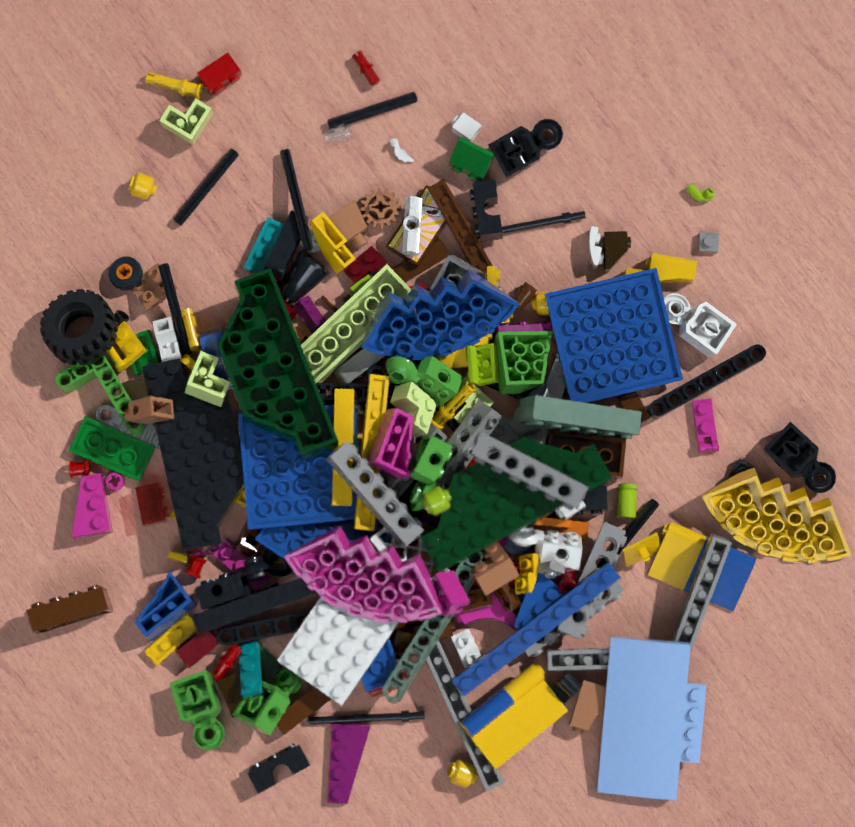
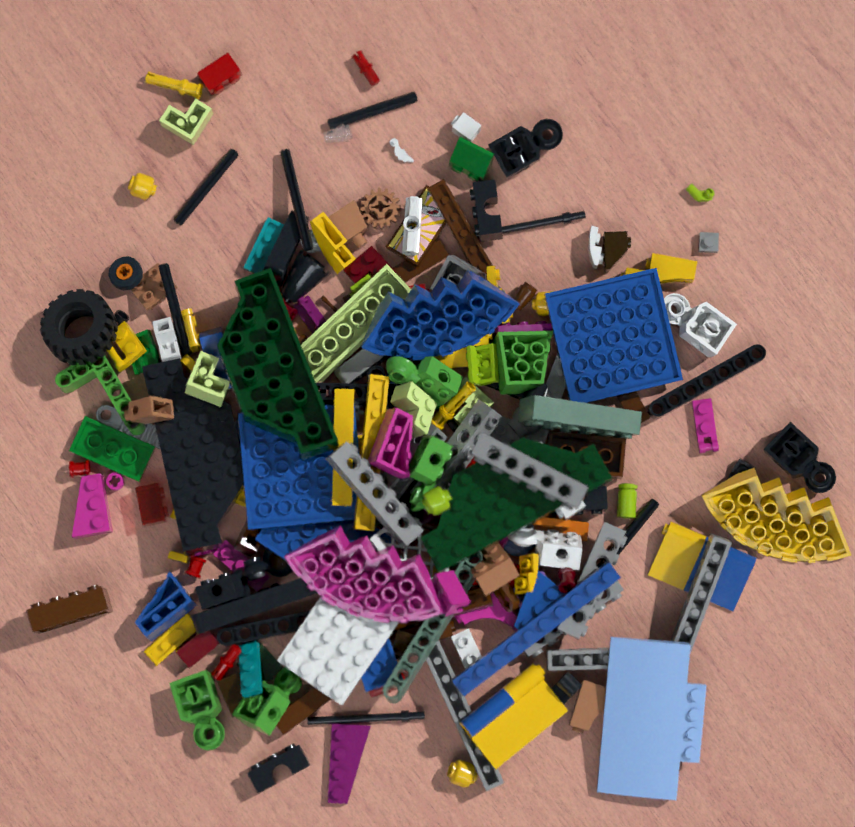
(550, 569): light grey plate -> none
(641, 550): yellow piece -> none

